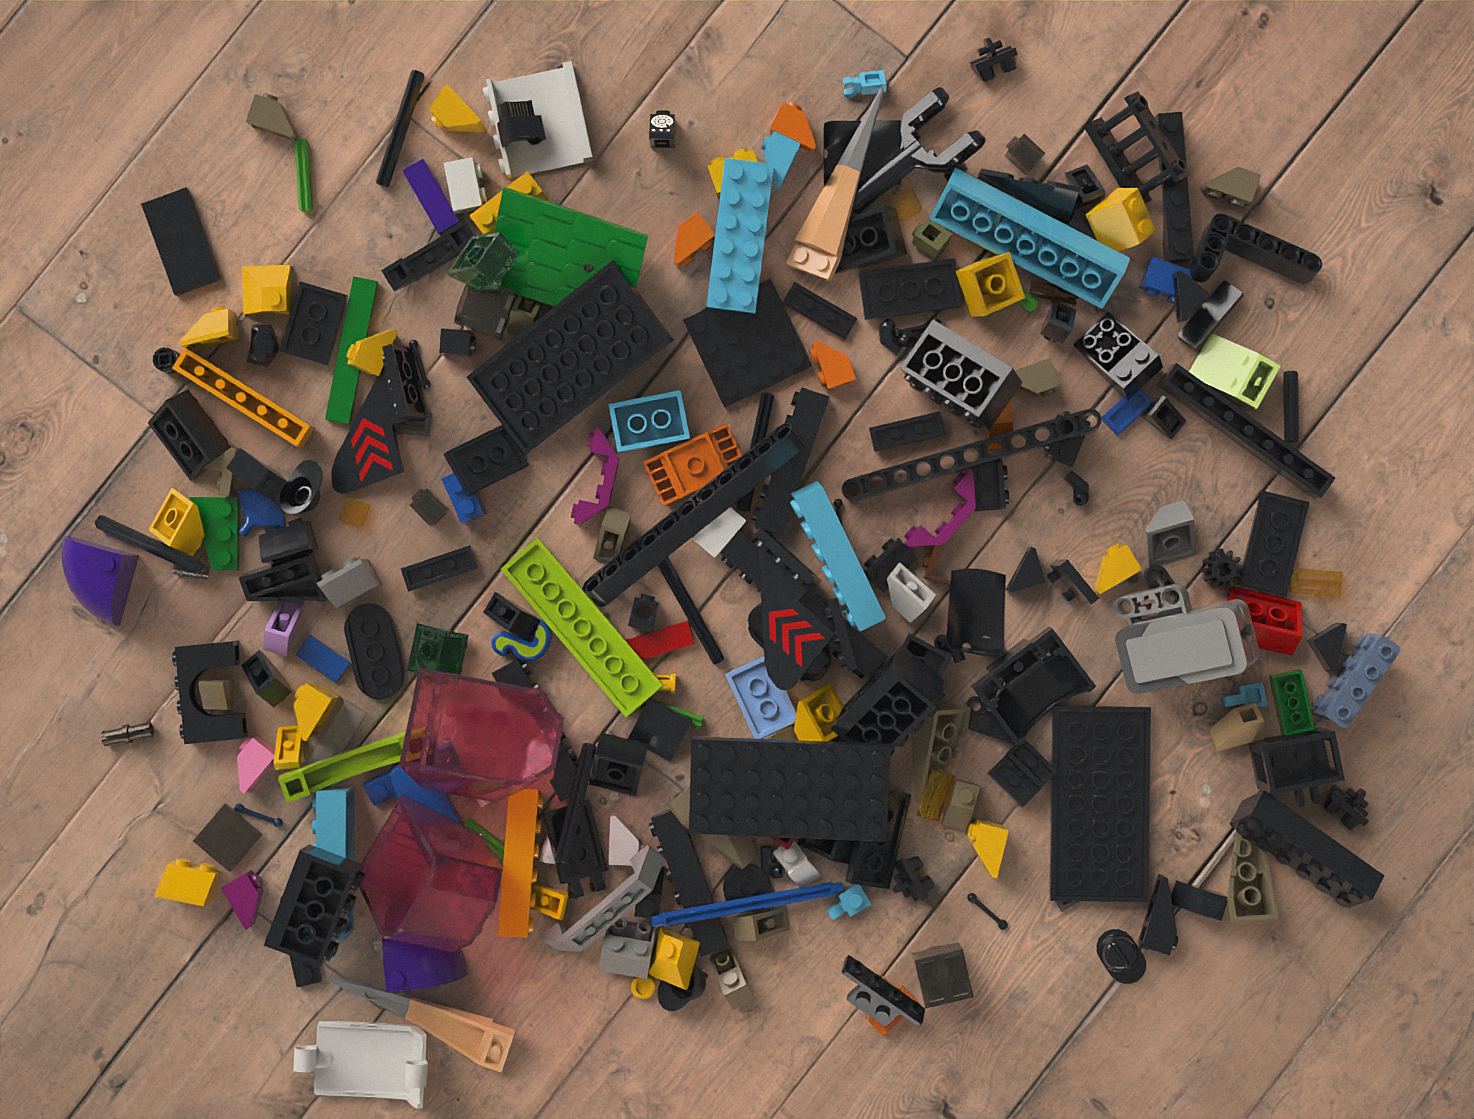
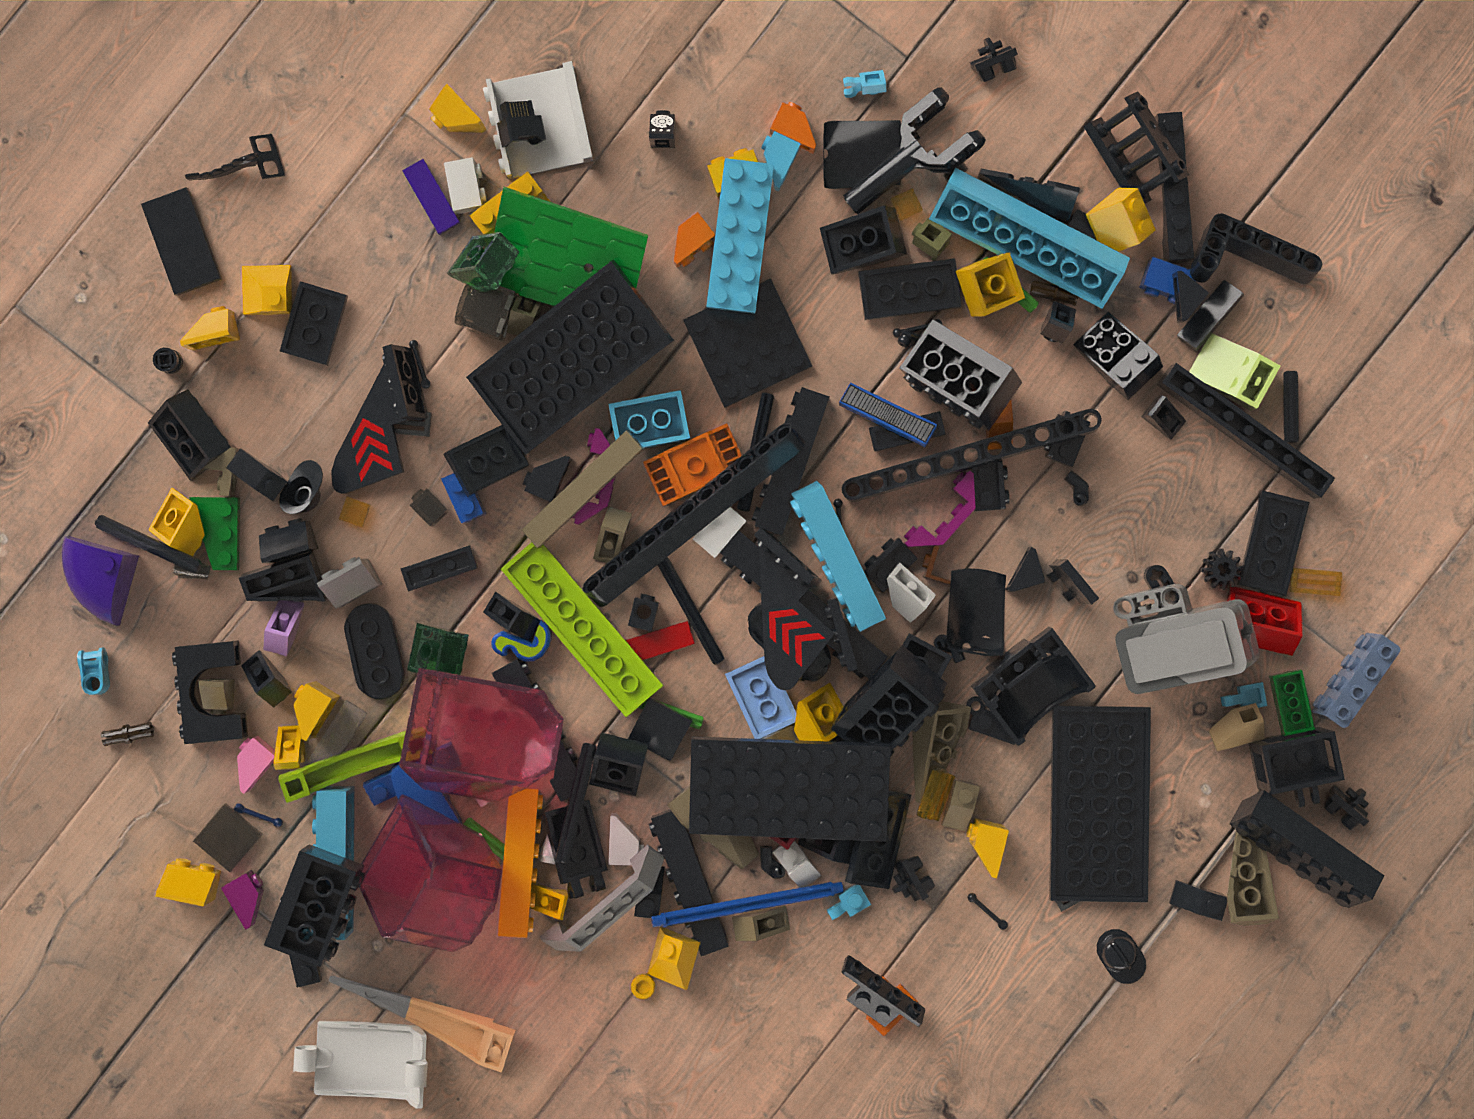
(91, 669): none -> medium azure piece
(243, 397): light orange brick -> none
(249, 160): none -> black piece
(259, 511): blue hand -> none
(262, 345): black hair -> none
(270, 116): dark tan slope -> none
(303, 175): bright green axle -> none
(323, 658): blue tile -> none
(354, 329): green tile -> none
(368, 352): yellow slope -> none
(400, 128): black axle -> none
(419, 967): dark purple brick -> none
(428, 258): black slope -> none
(457, 342): black brick -> none
(547, 478): none -> black slope
(583, 489): none -> dark tan tile
(628, 947): light grey slope -> none
(668, 682): yellow bush -> none
(674, 998): black piece -> none
(732, 978): dark tan slope -> none
(746, 882): black tile -> none
(819, 310): black tile -> none
(824, 231): light nougat plate -> none
(834, 366): orange slope -> none
(886, 336): black arm -> none
(888, 415): none -> tile
(942, 975): clear smoke piece -> none
(1022, 773): black slope -> none
(1024, 153): clear smoke brick -> none
(1039, 378): dark tan slope -> none
(1090, 187): black slope -> none
(1115, 567): yellow slope -> none
(1126, 411): blue tile -> none
(1159, 924): black slope -> none
(1170, 534): light grey slope -> none
(1235, 185): dark tan slope -> none
(1328, 645): black slope -> none

